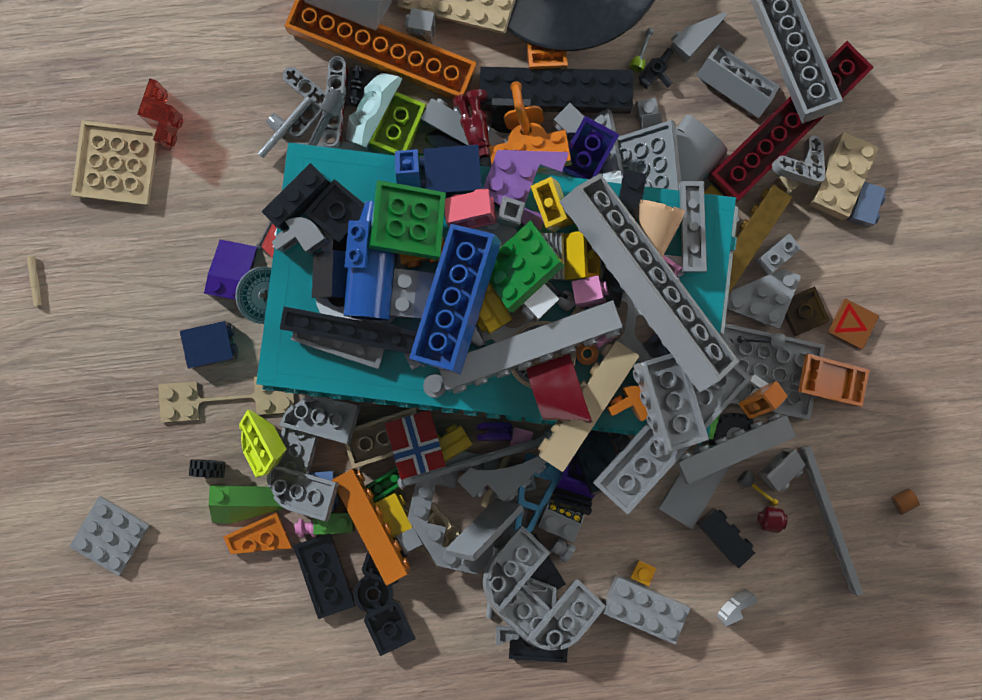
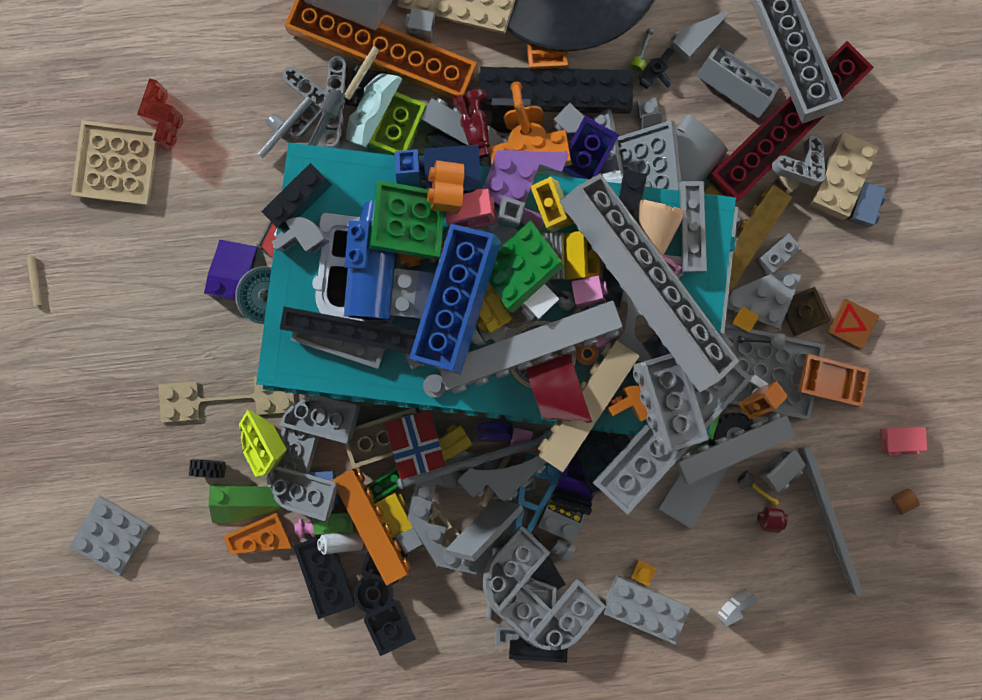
(209, 344): dark blue brick -> none
(329, 274): black slope -> none
(334, 210): black plate -> none
(340, 542): none -> white brick
(361, 72): none -> tan bar
(447, 187): none -> orange brick
(726, 537): black brick -> none
(745, 319): none -> light orange tile
(903, 439): none -> coral brick

